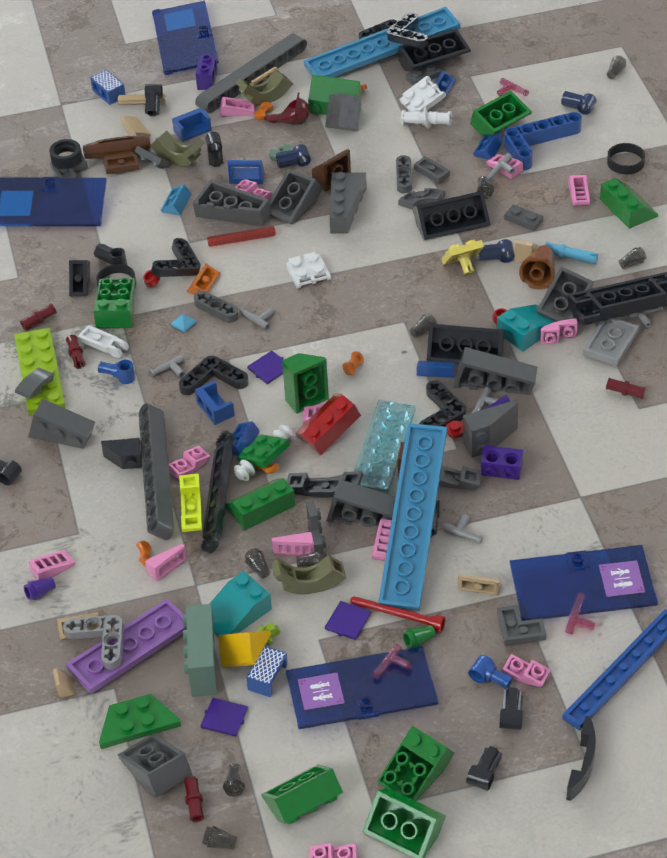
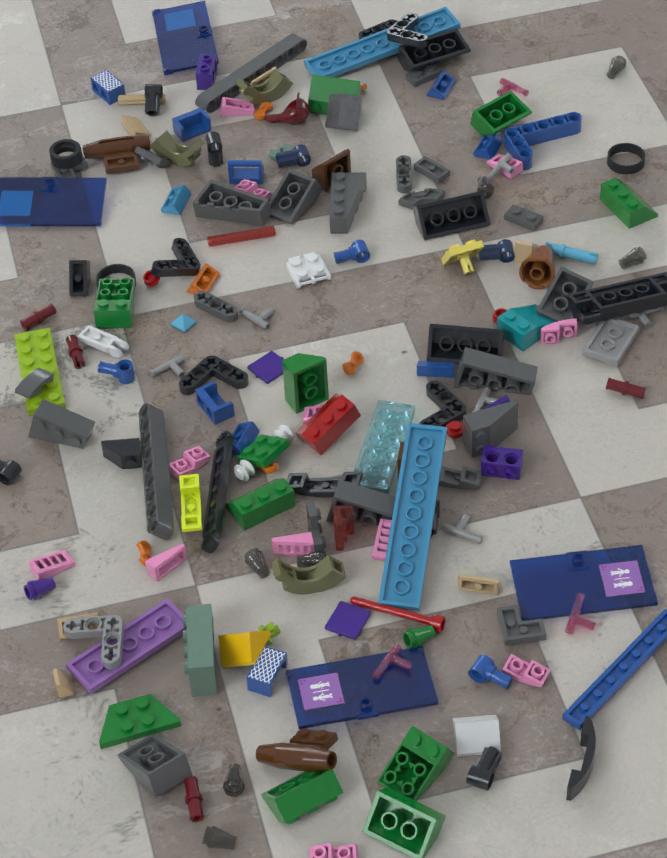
(110, 255): black piece -> none
(224, 717): dark purple piece -> none
(239, 605): teal slope -> none
(305, 752): none -> reddish brown plate
(343, 524): none -> clear red bracket
(357, 251): none -> blue pin
(422, 95): white plate -> none
(422, 325): clear smoke cone -> none
(426, 118): white piece -> none
(475, 734): none -> white slope
(511, 712): black piece -> none
(576, 180): bright pink slope -> none
(583, 104): dark blue piece -> none

